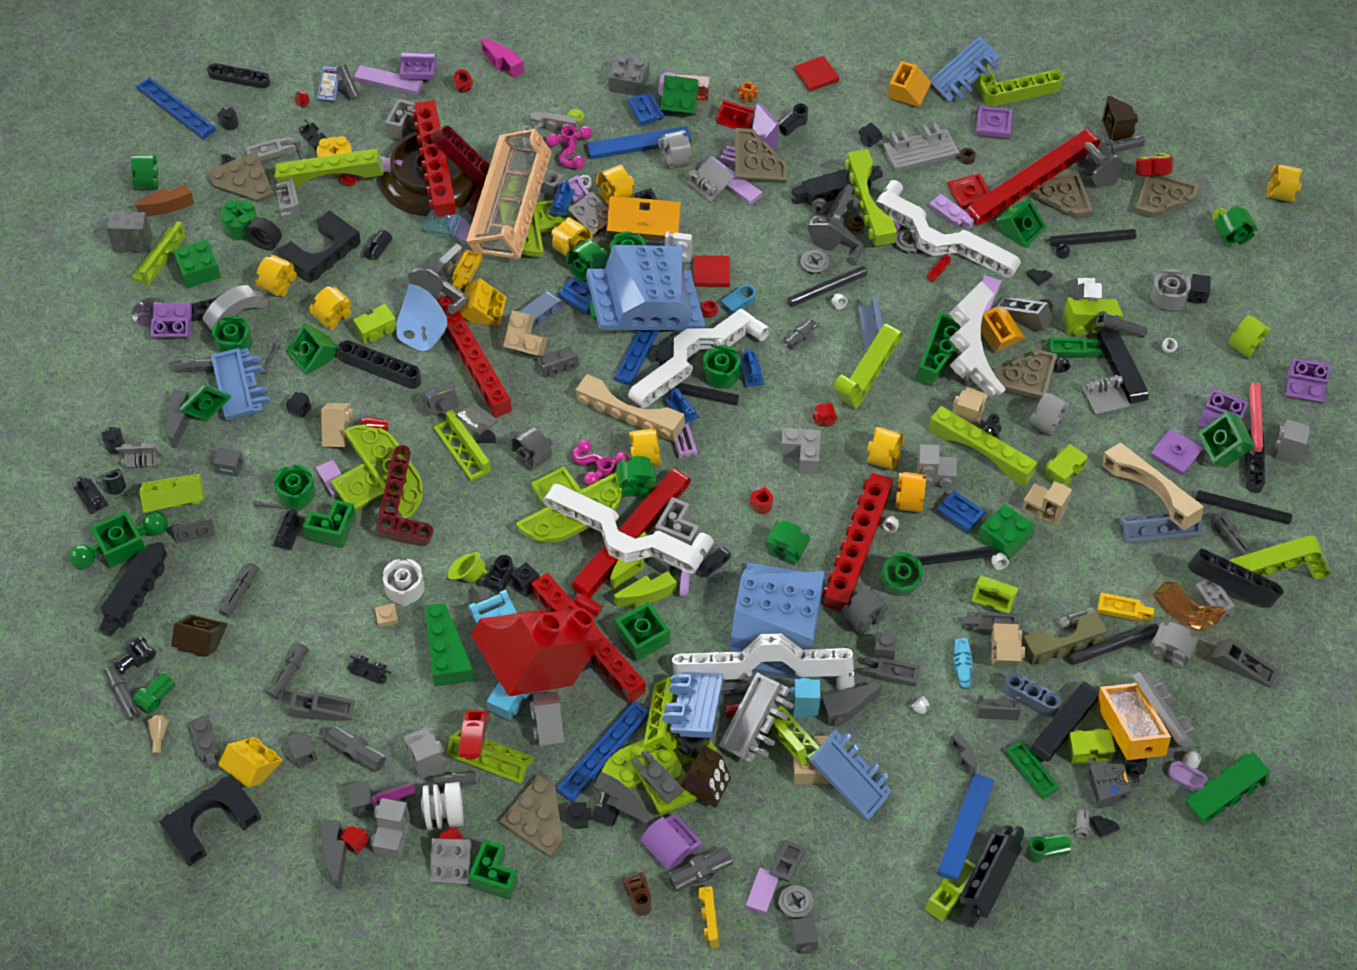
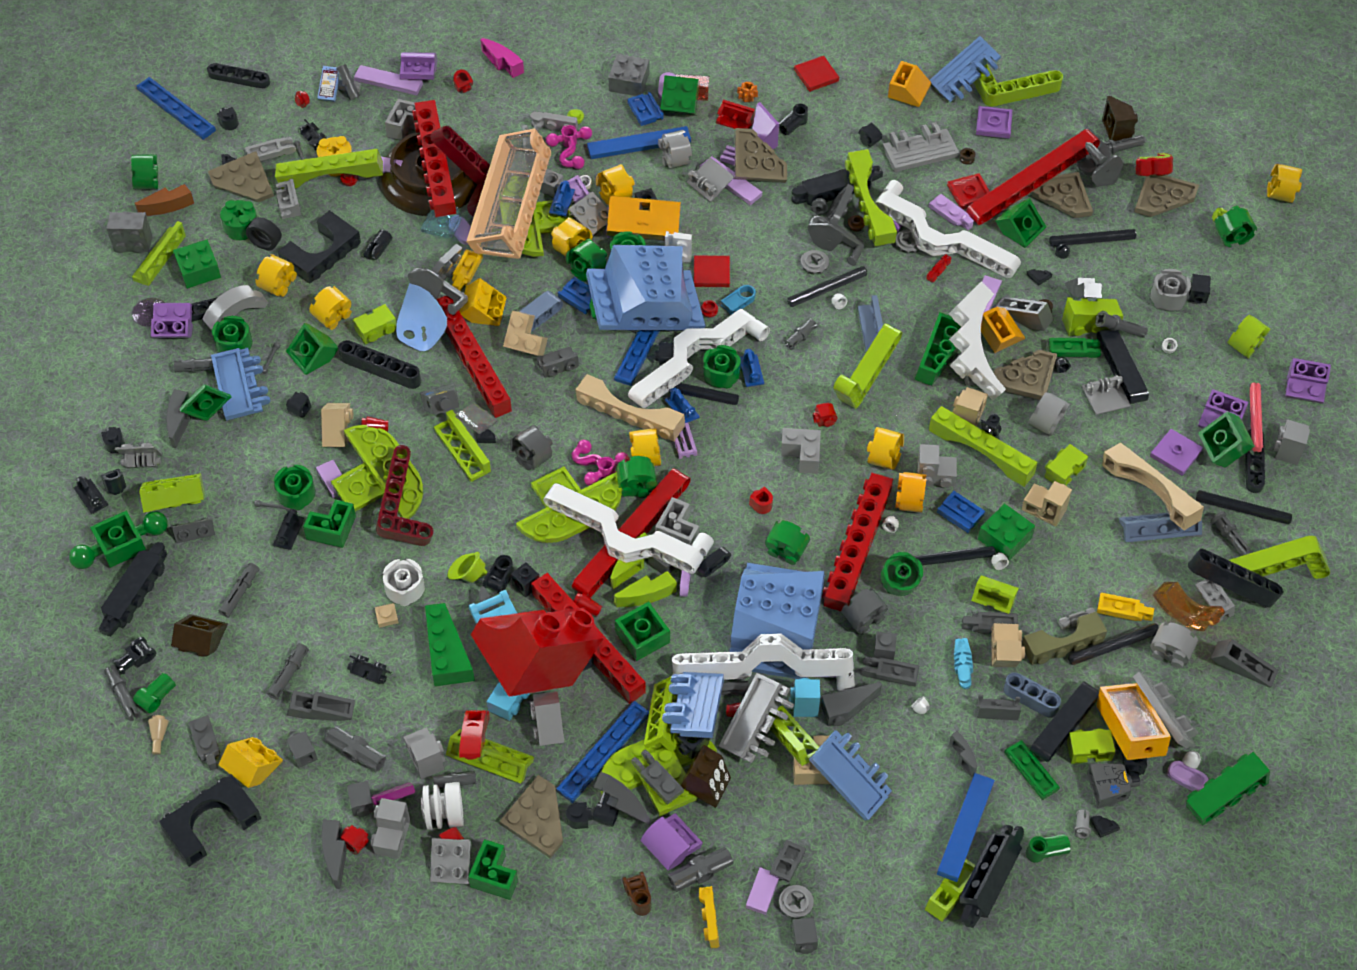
(228, 462): dark grey brick -> none

